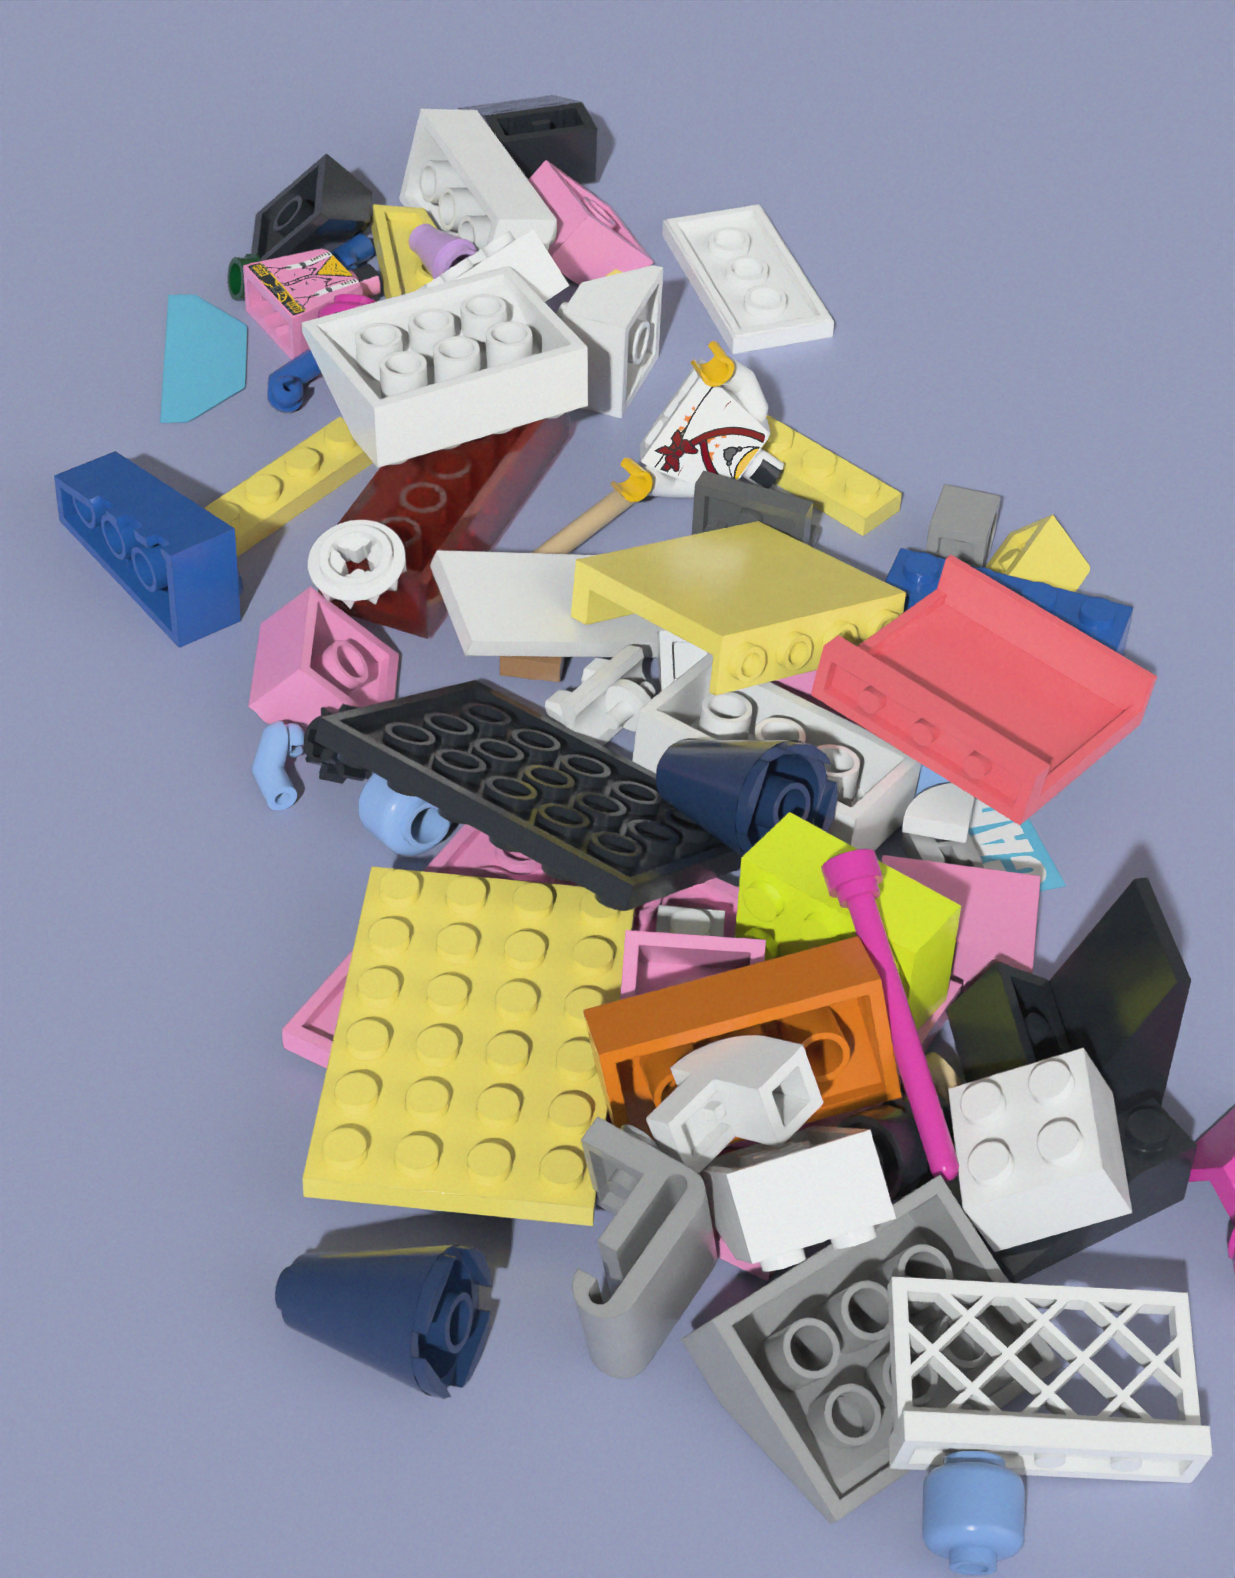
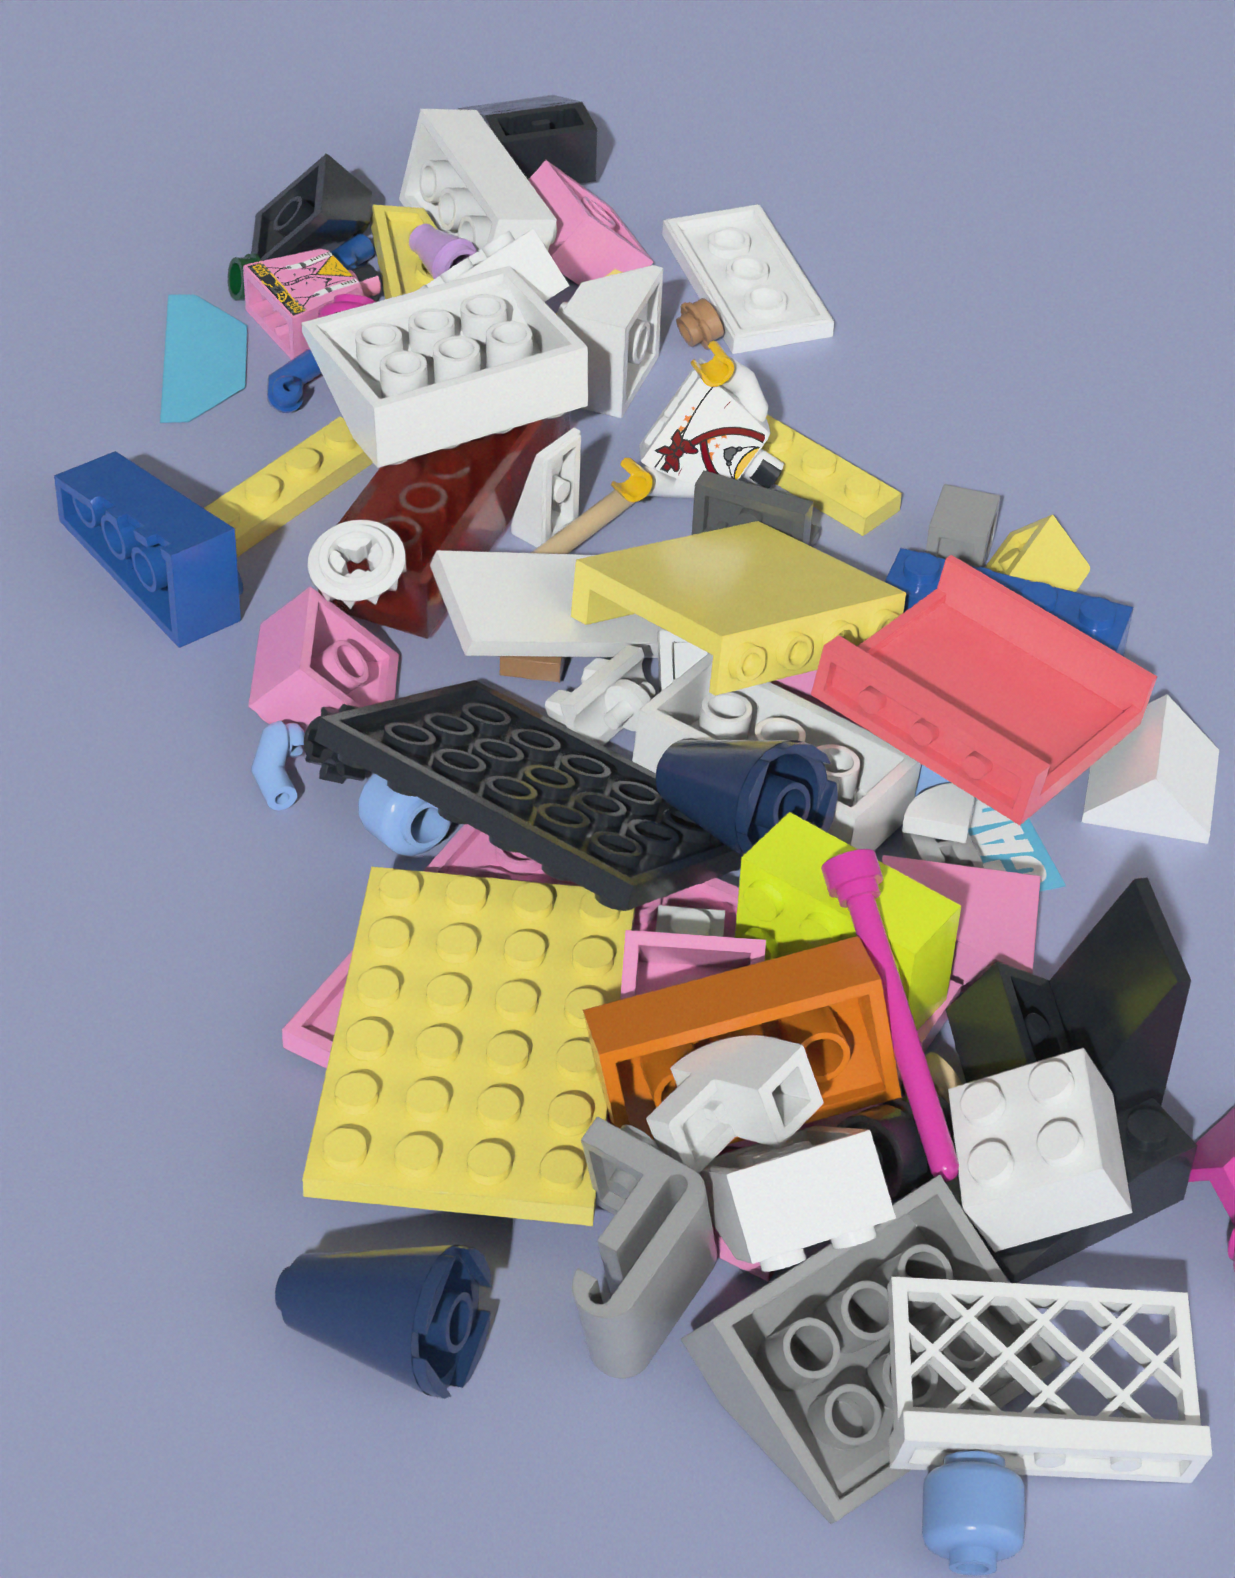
(550, 491): none -> white slope
(699, 323): none -> medium nougat plate
(1156, 778): none -> white slope

